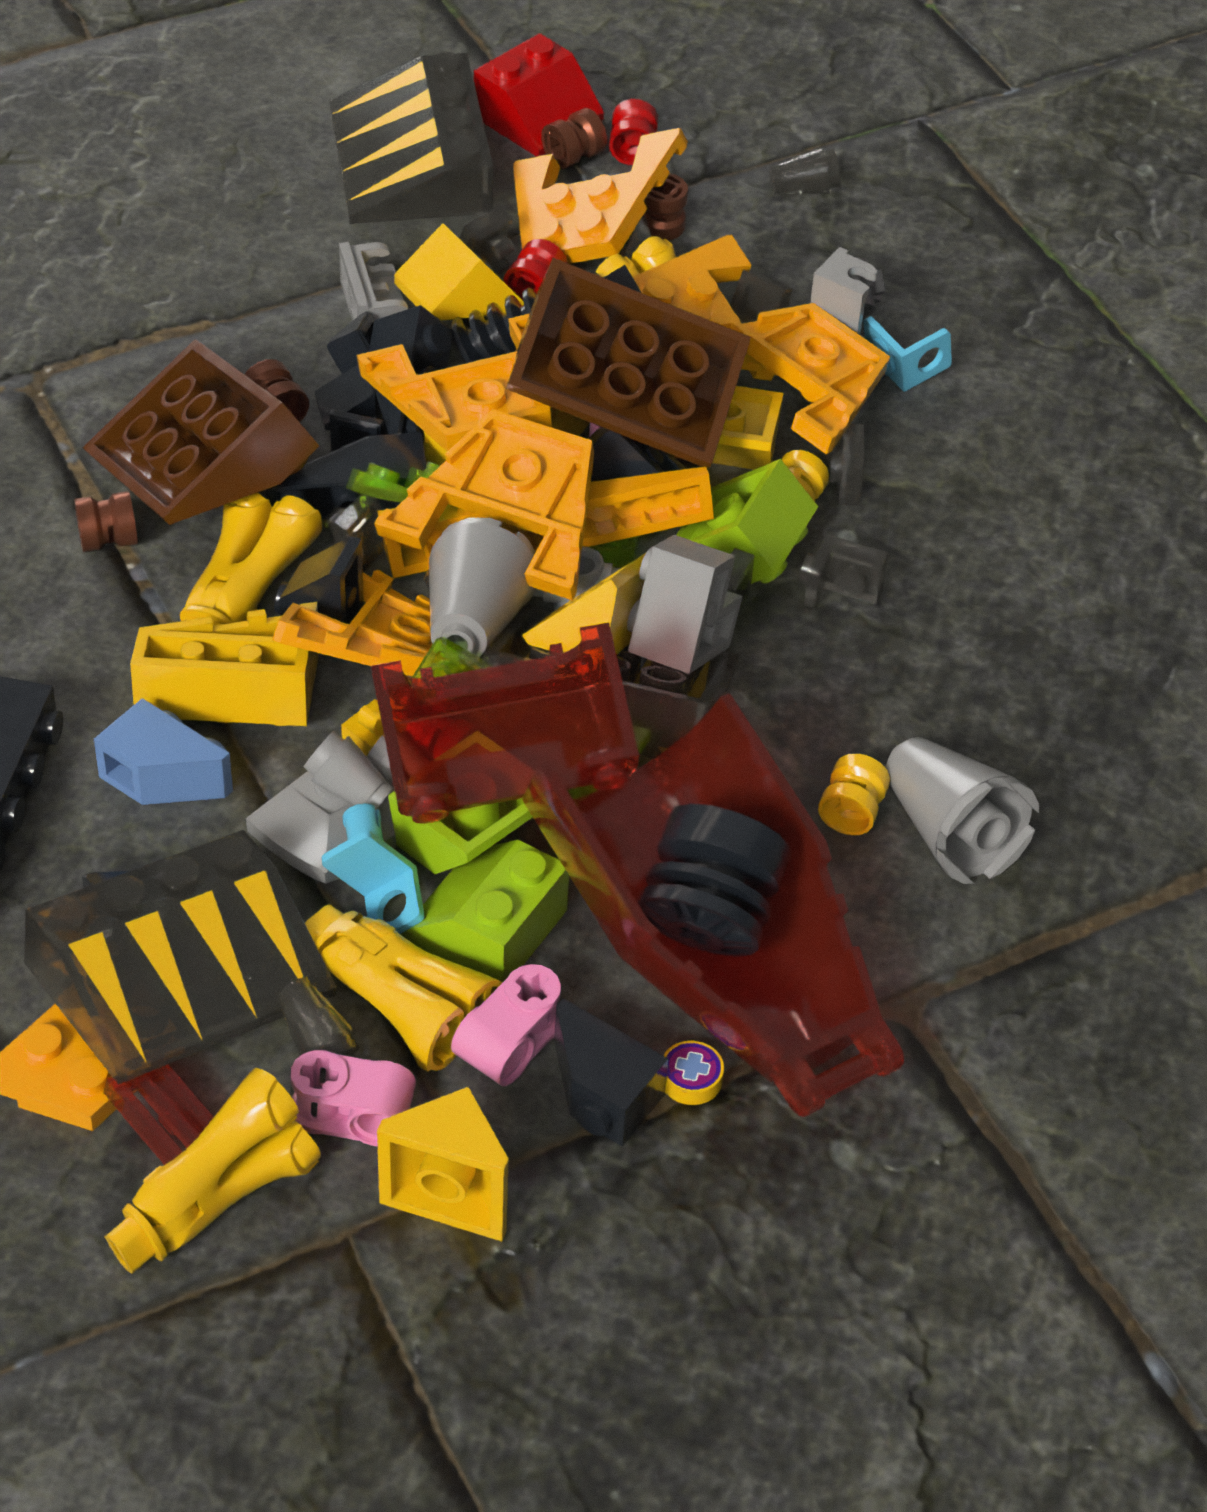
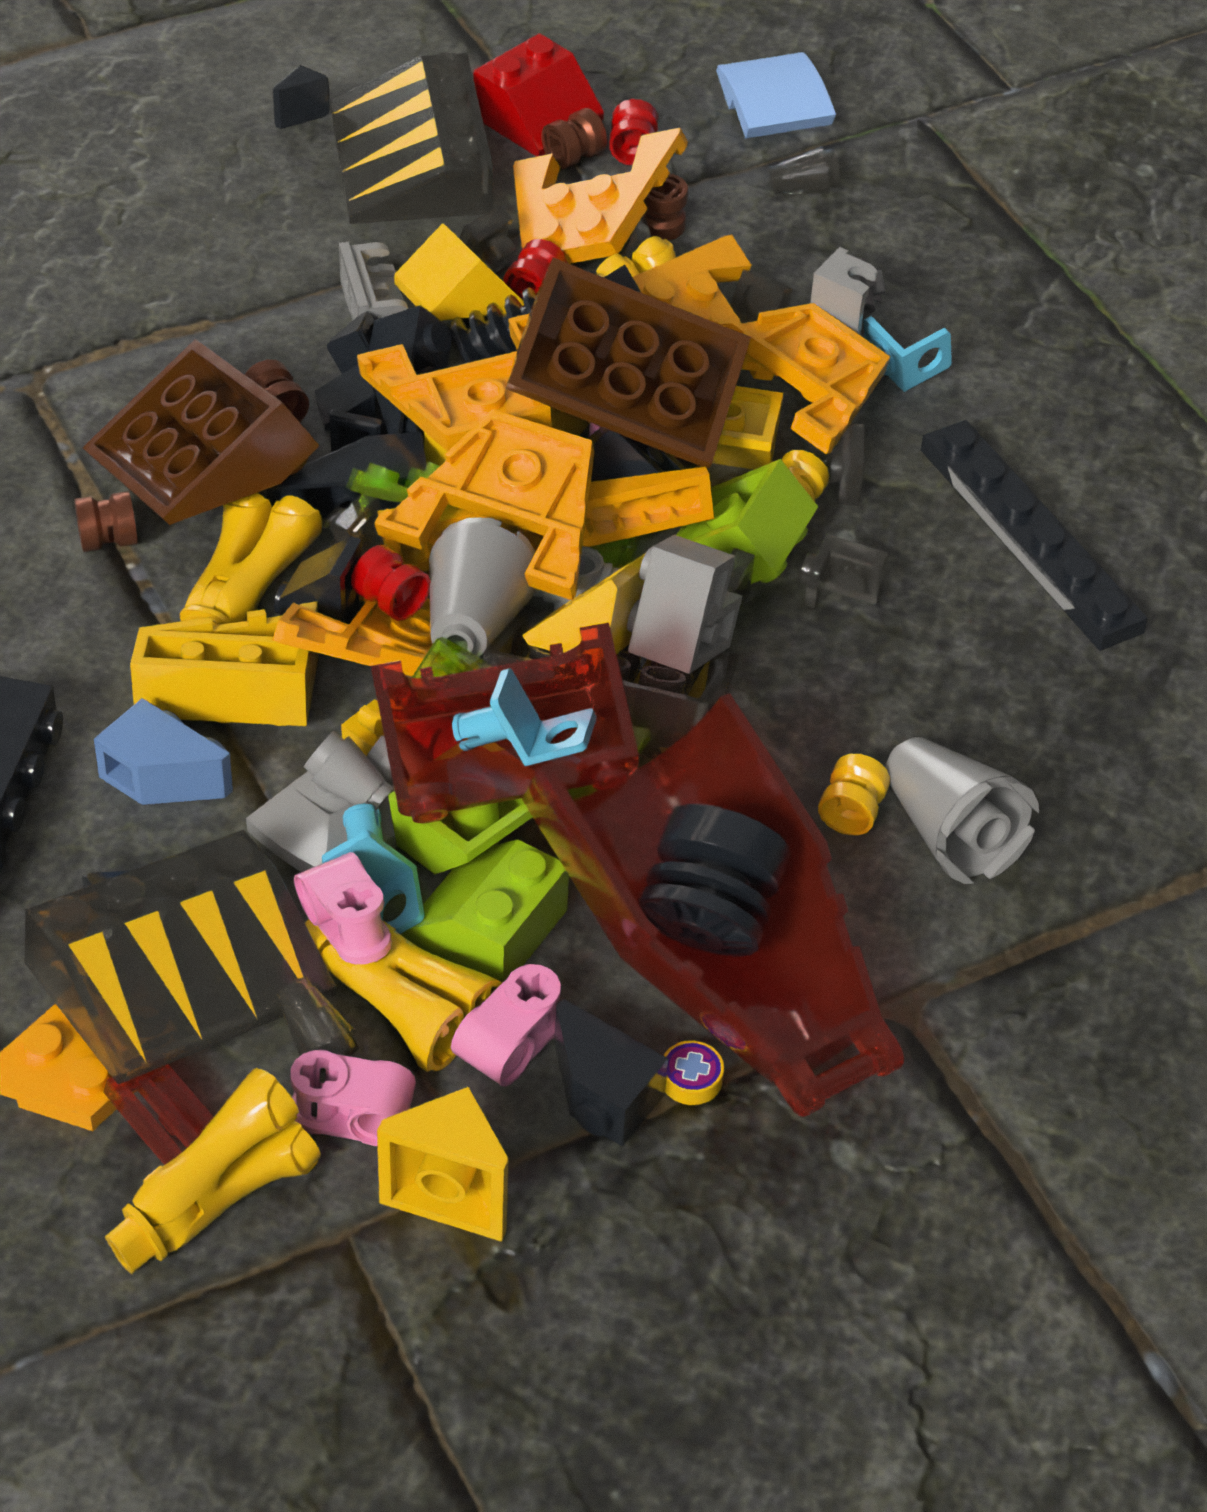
(300, 97): none -> black slope
(345, 908): none -> bright pink piece
(395, 585): none -> red wheel
(515, 719): none -> medium azure bracket
(776, 94): none -> light blue slope
(1034, 535): none -> black plate

